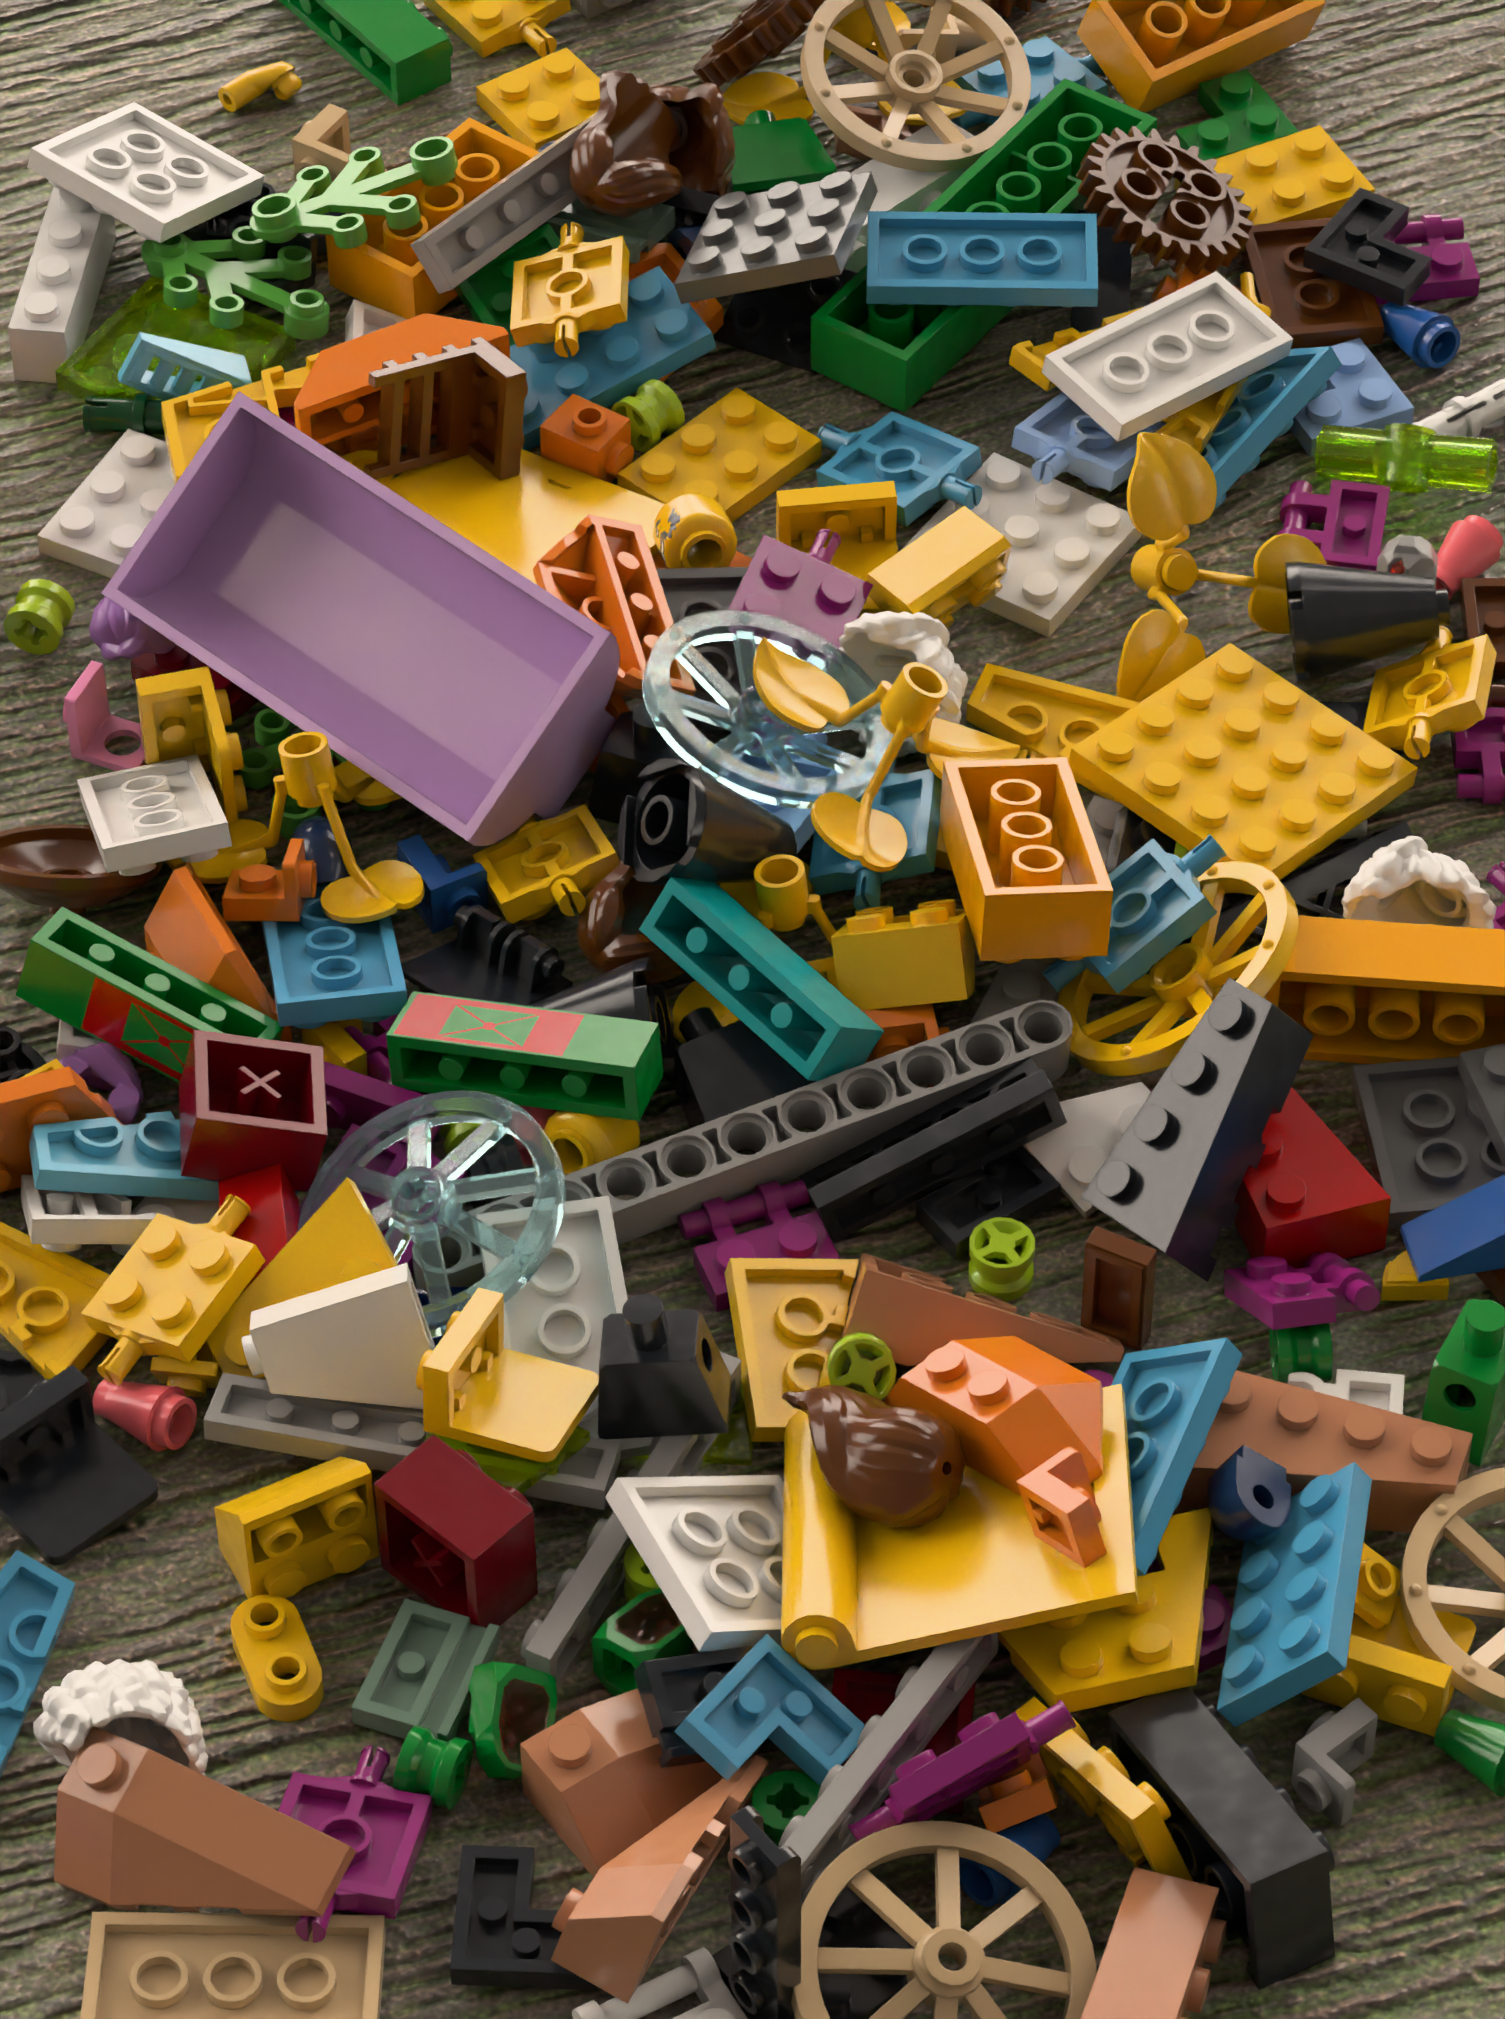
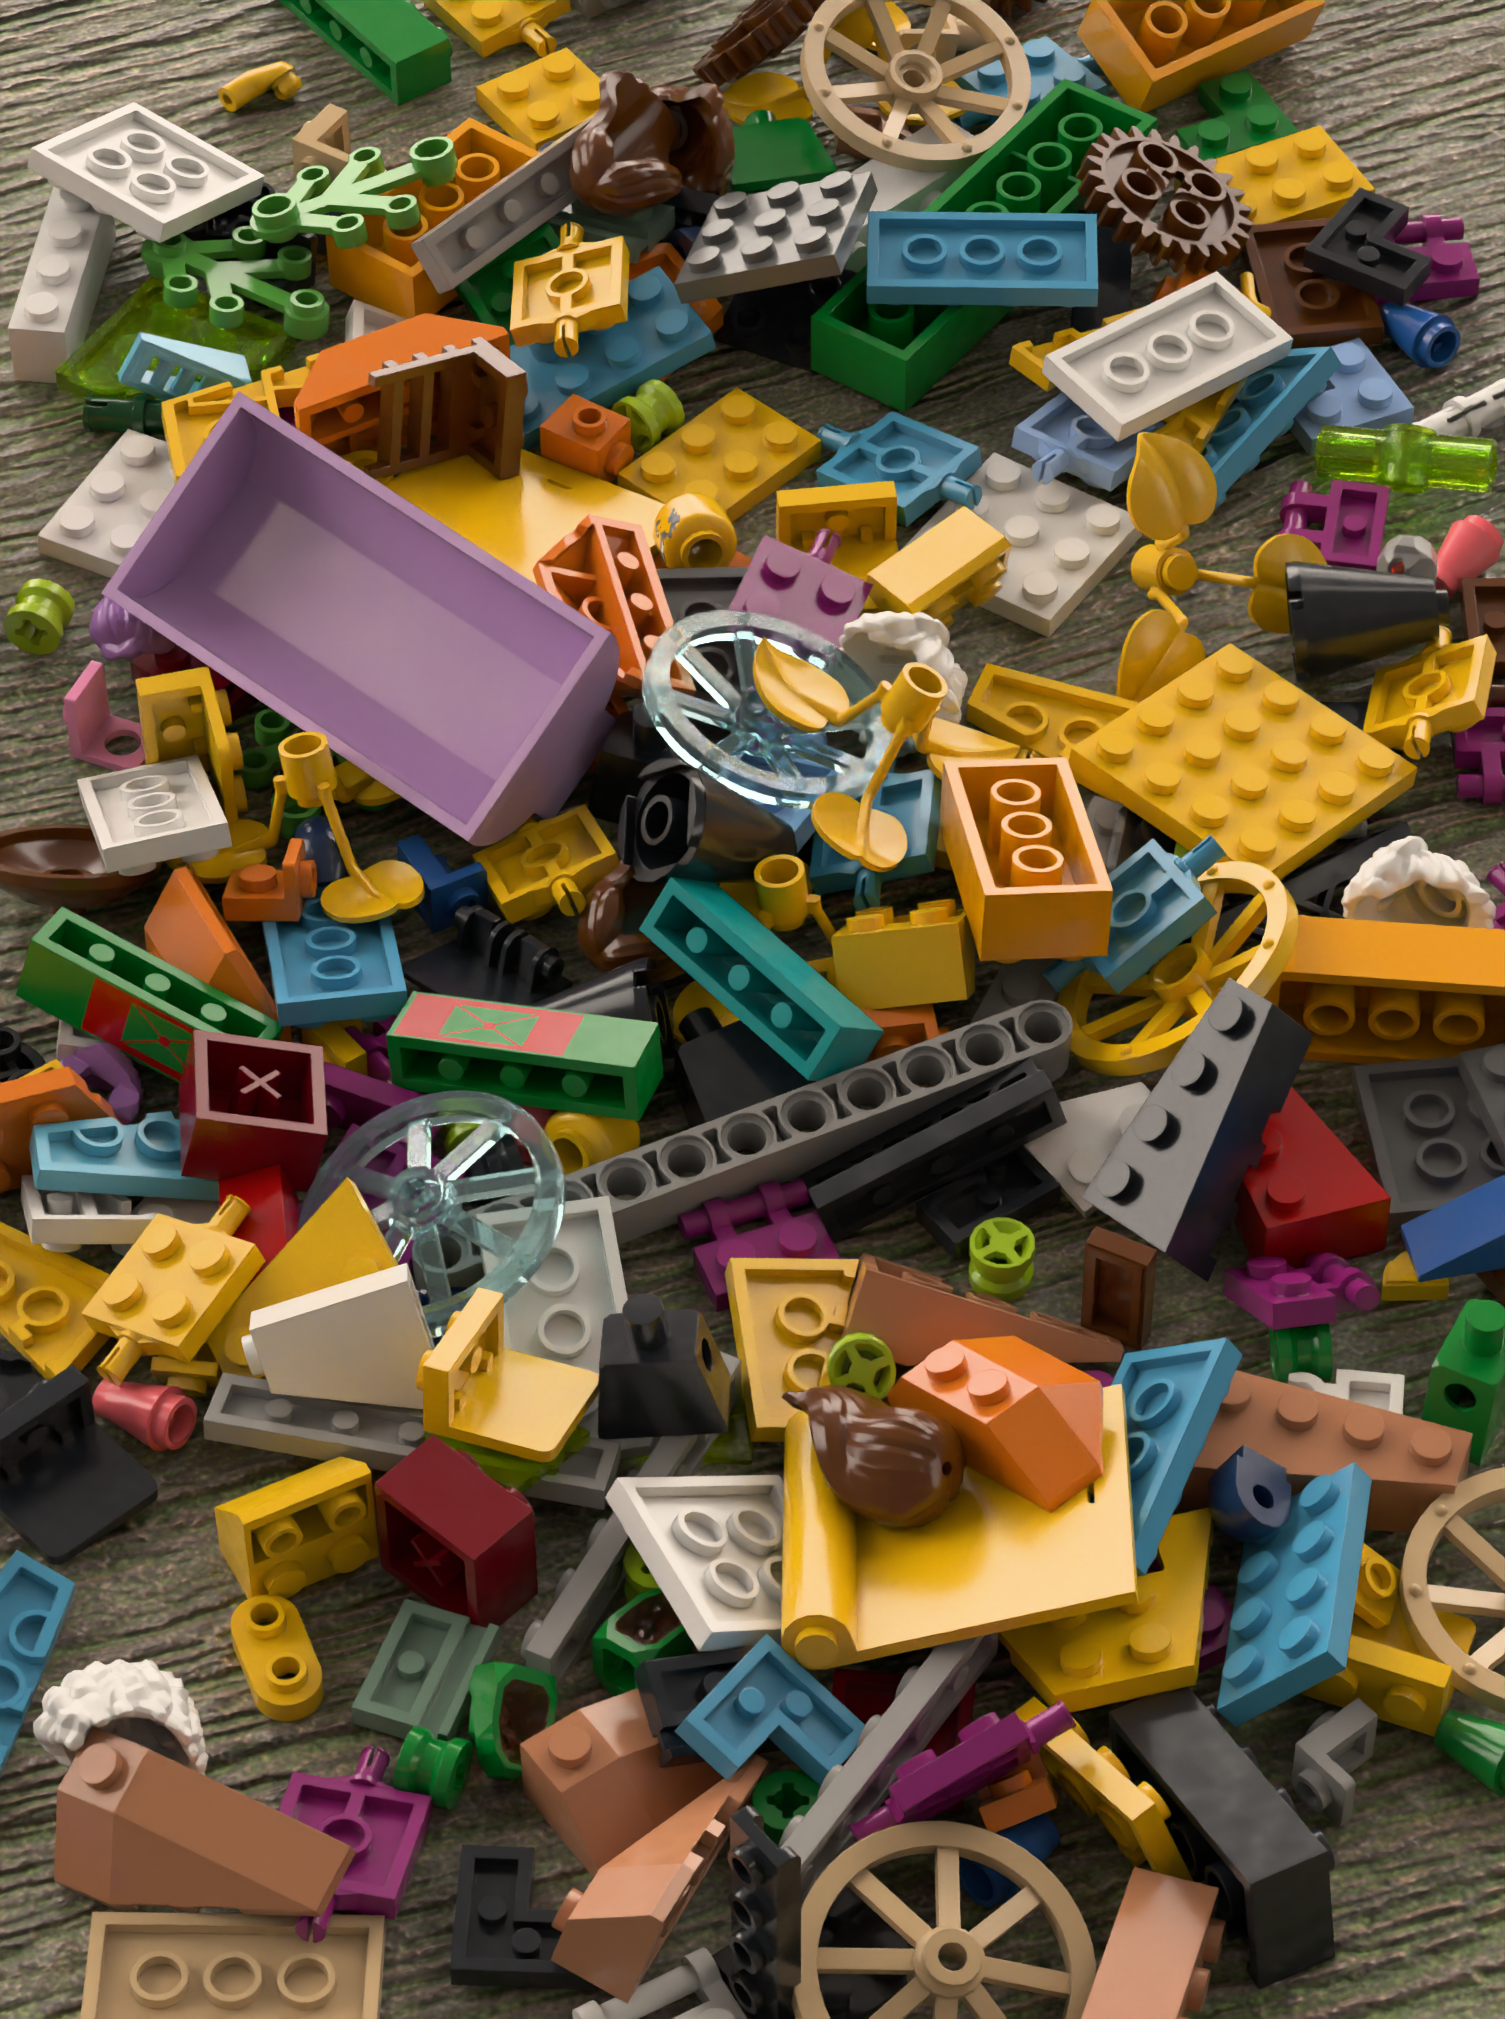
(1064, 1507): orange bracket -> none

